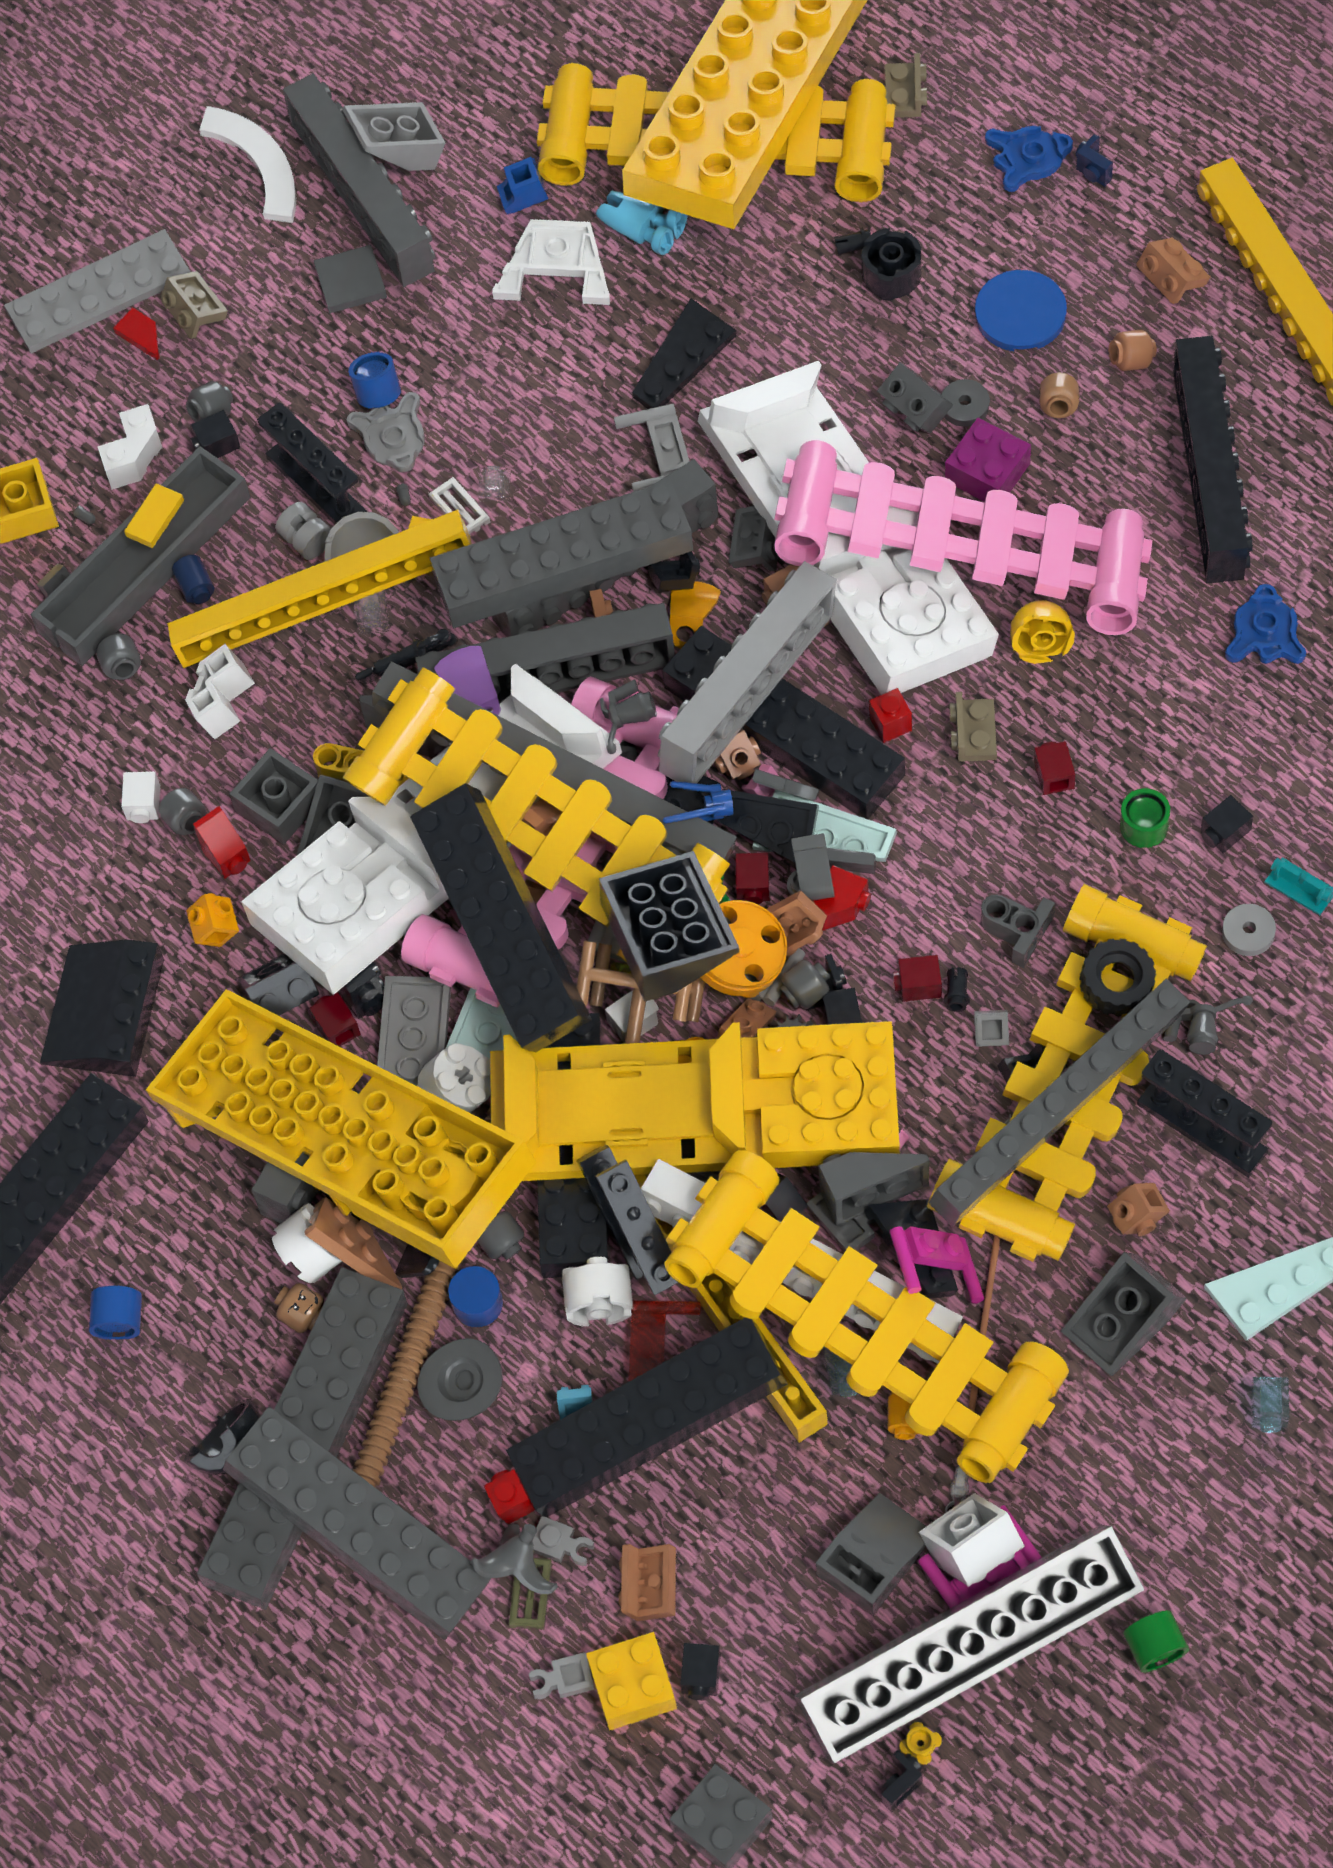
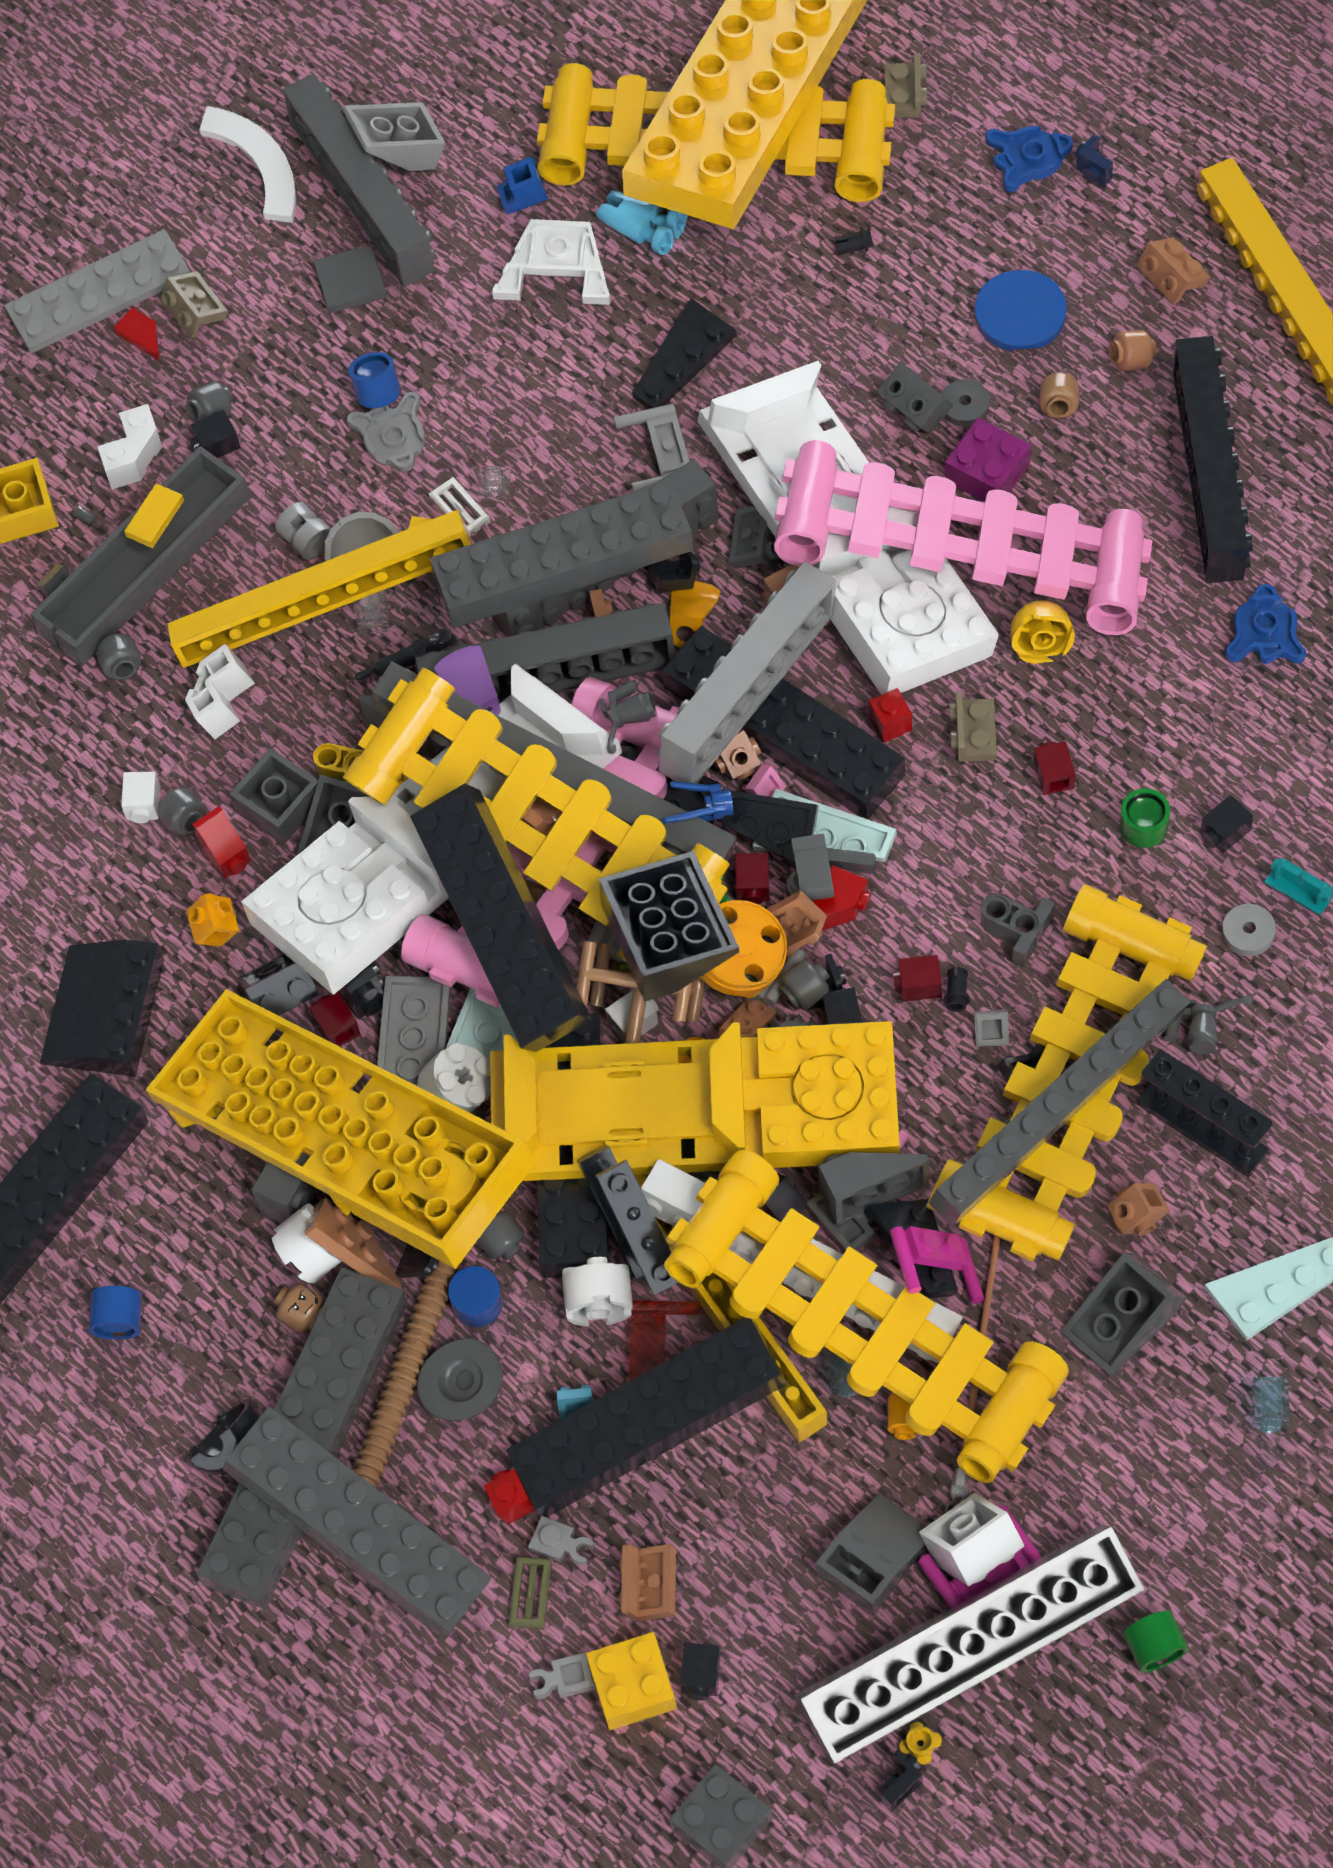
(193, 579): dark blue brick -> none
(309, 464): black fence -> none
(403, 494): dark grey piece -> none
(515, 1558): dark grey piece -> none
(785, 785): dark grey tile -> none
(891, 263): black brick -> none
(1117, 952): black tyre -> none

